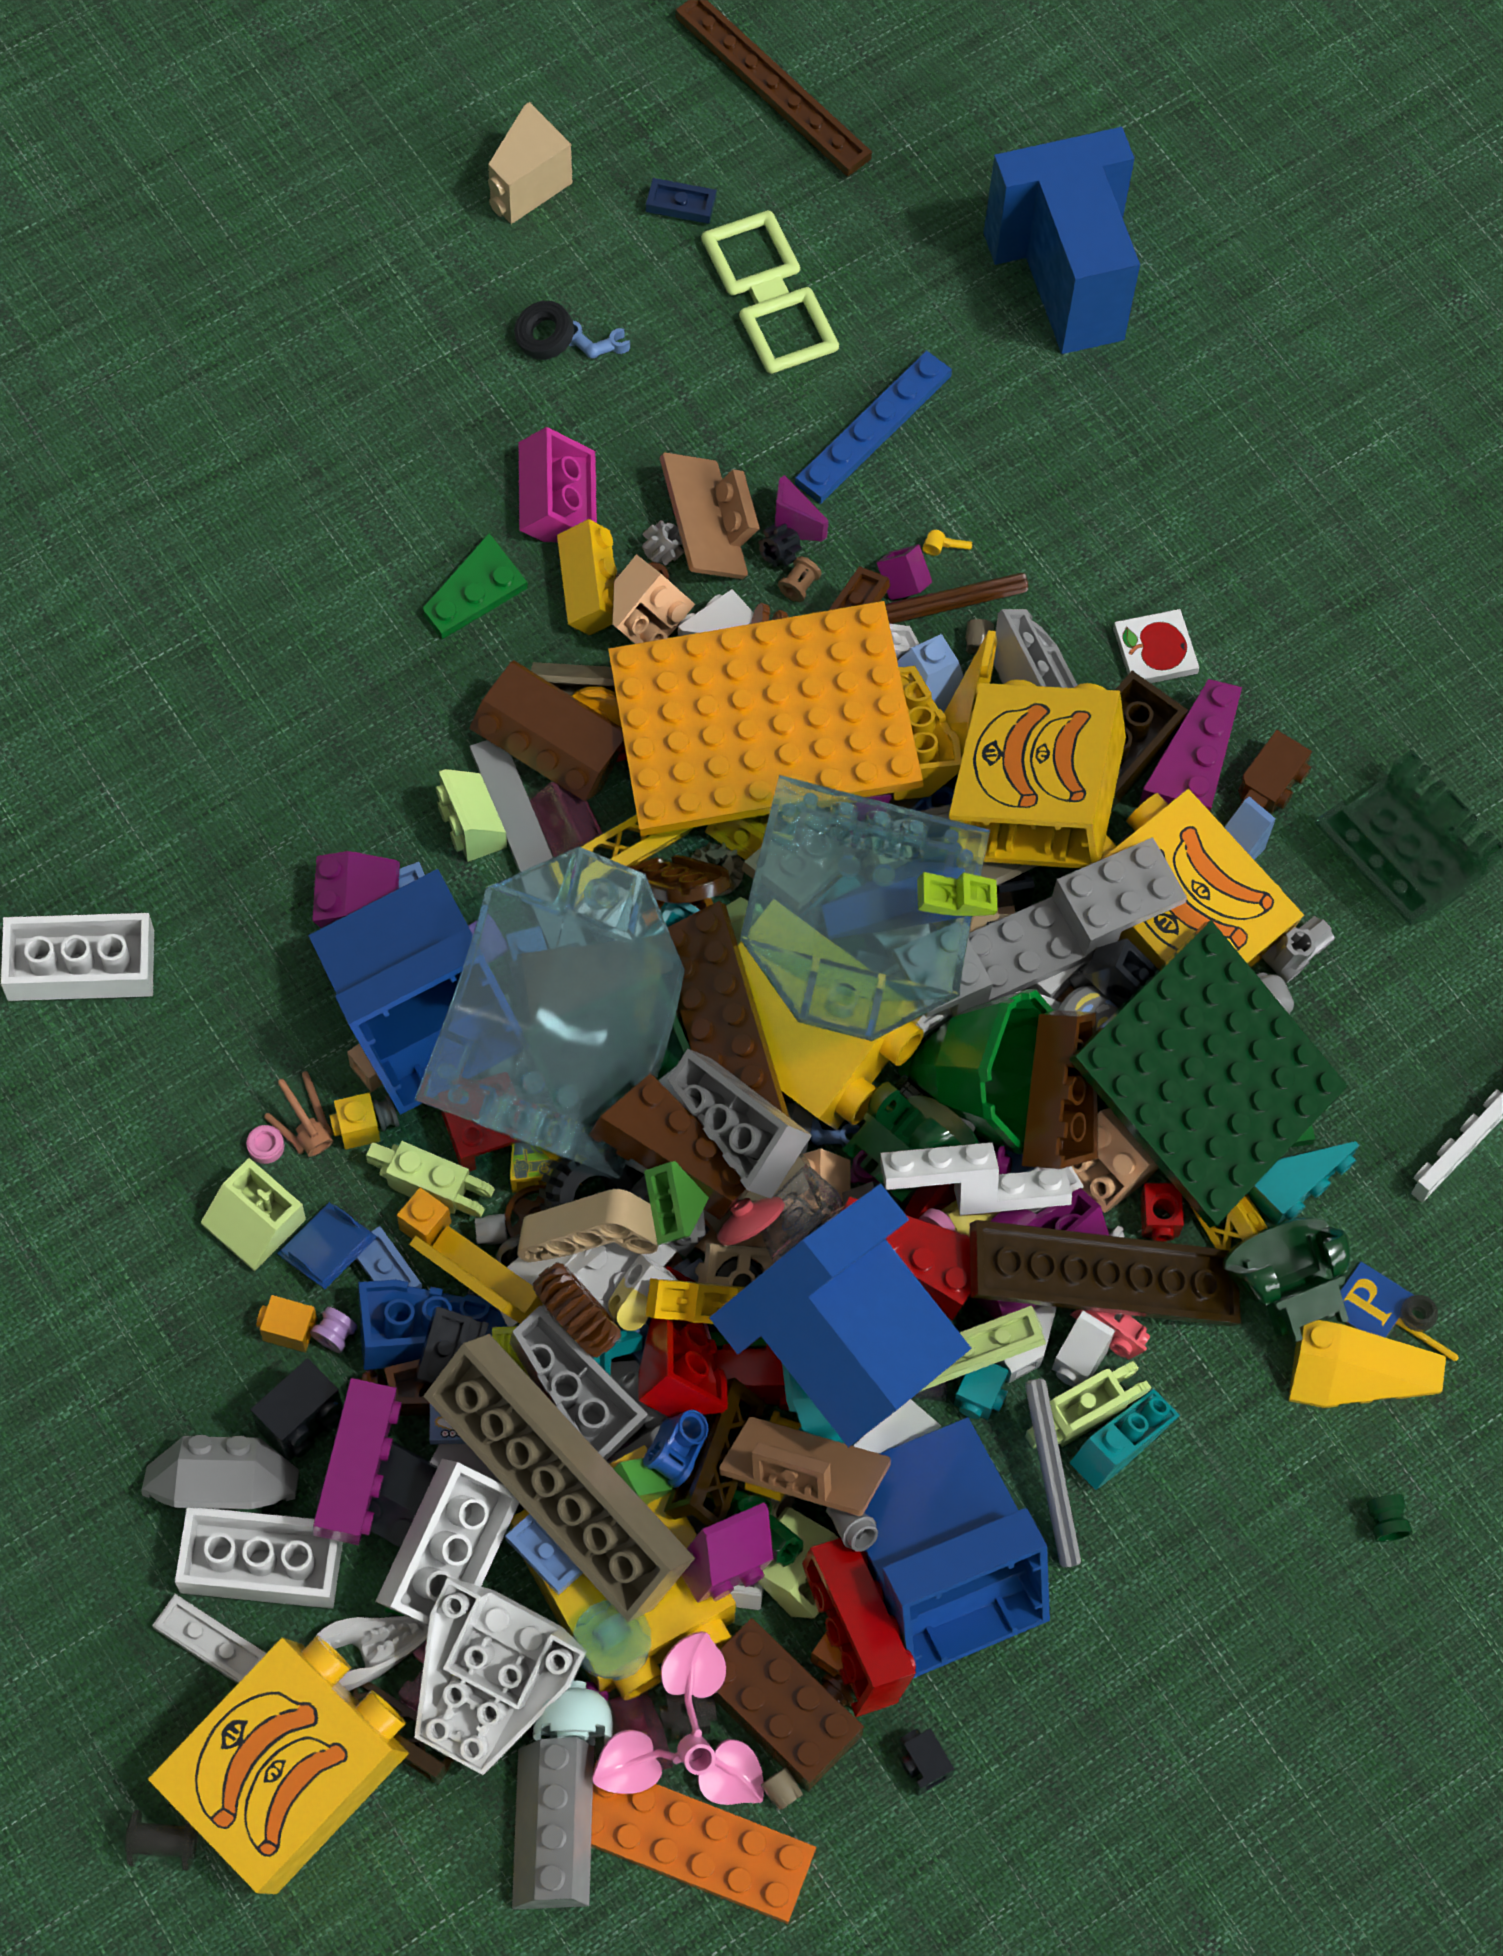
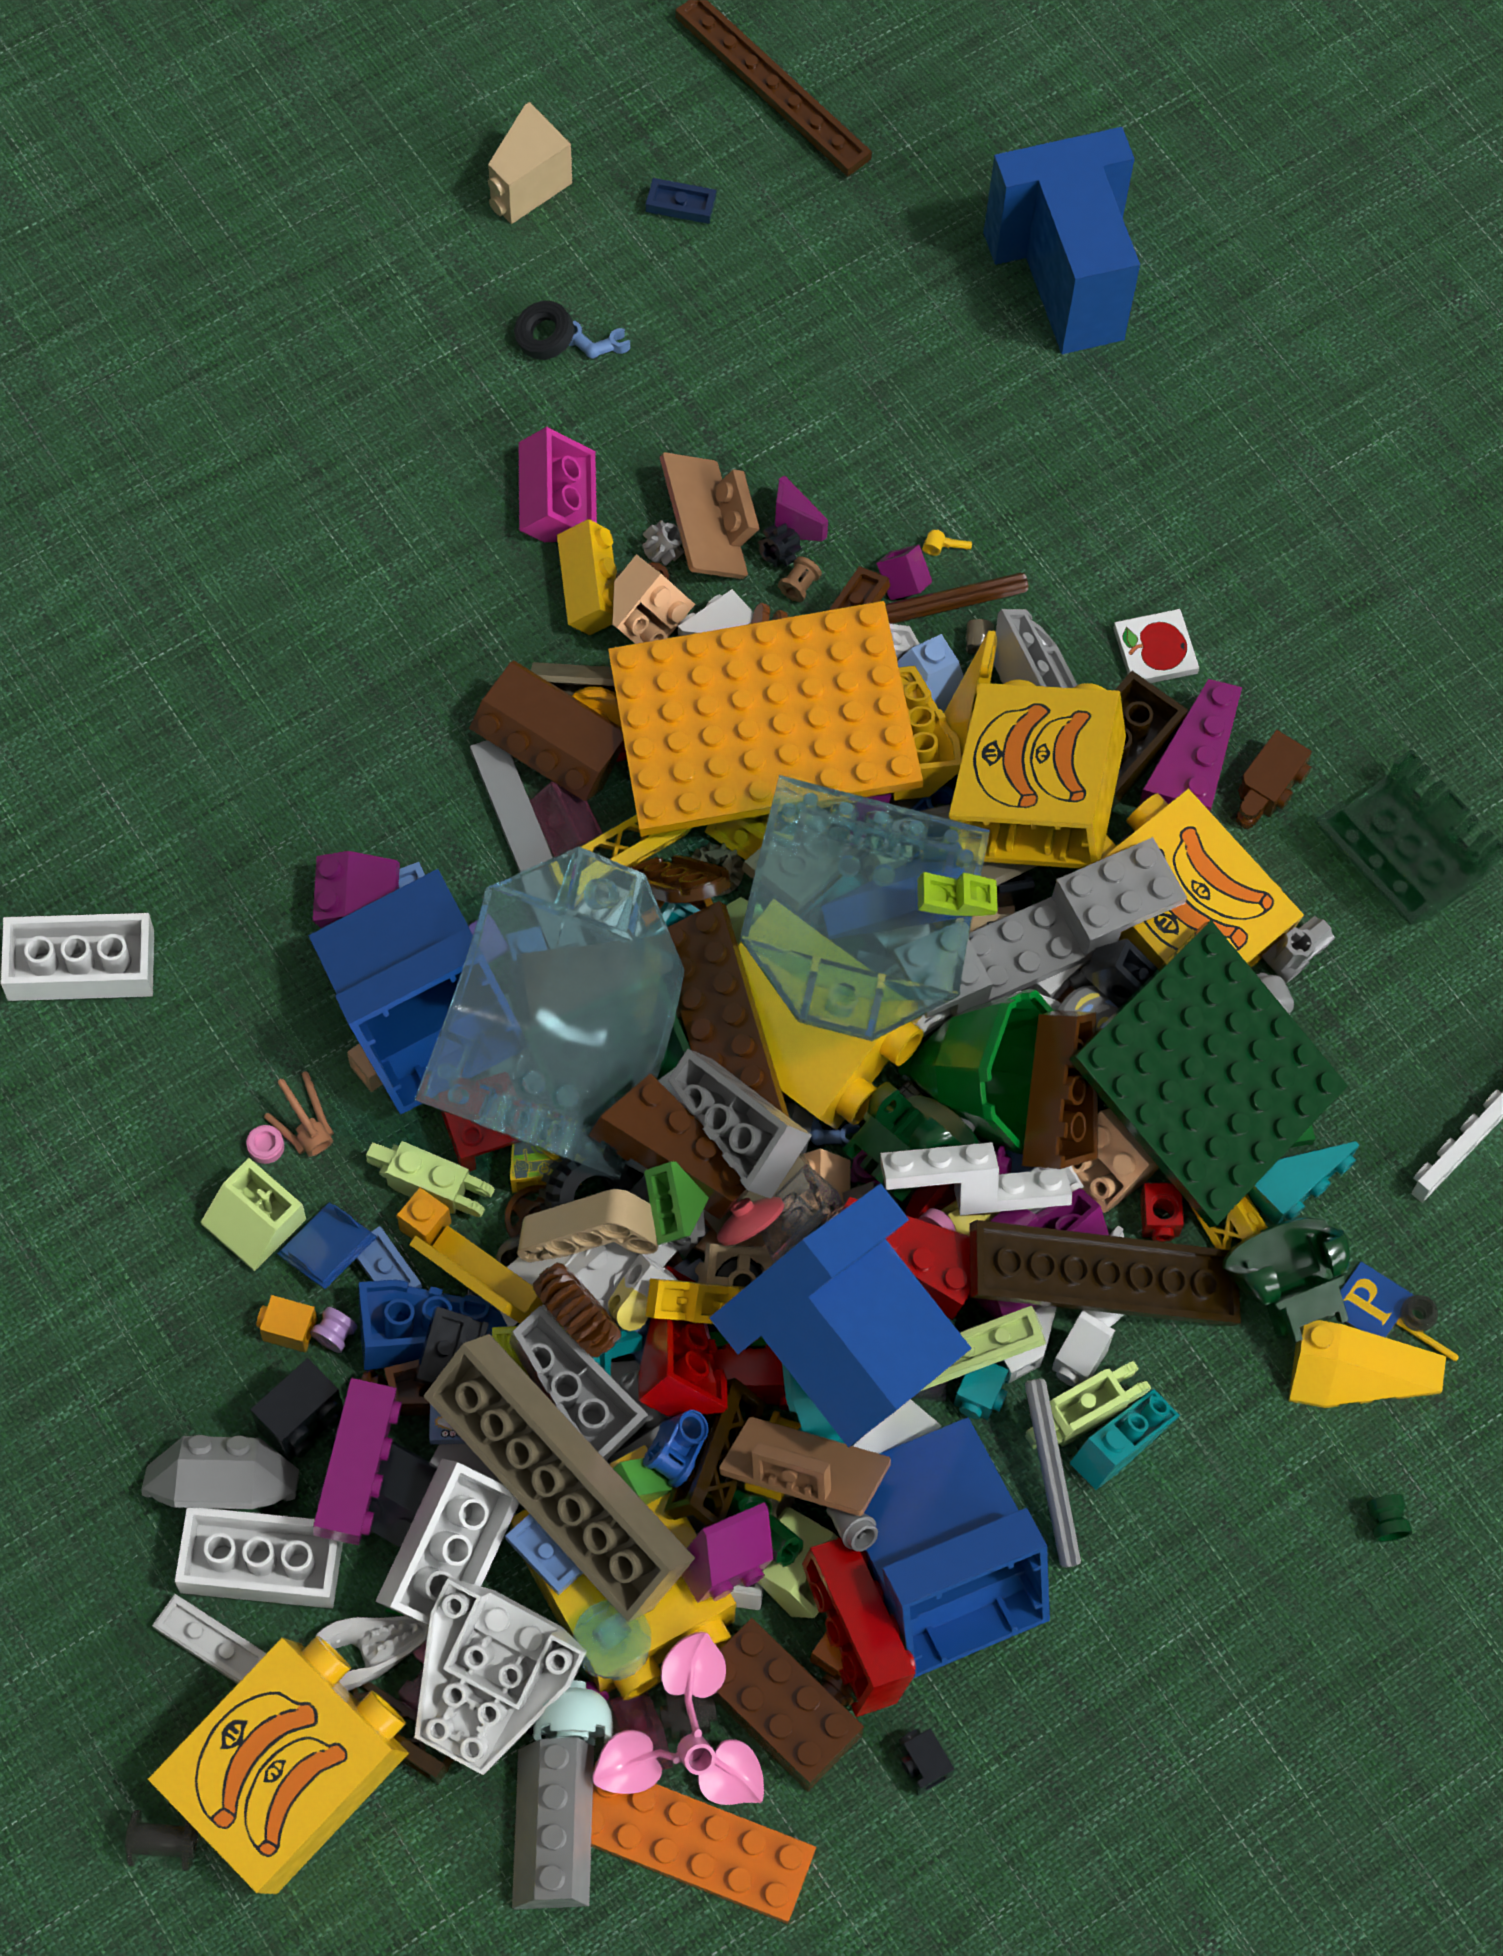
(355, 1121): yellow brick -> none
(385, 1113): dark grey bush -> none
(470, 814): yellowish green slope -> none
(474, 589): green wing -> none
(491, 1229): light grey hose -> none
(769, 291): yellowish green bar -> none
(782, 1788): dark tan hose -> none
(873, 427): blue plate -> none
(1128, 1335): coral hinge -> none
(1251, 827): medium blue slope -> none

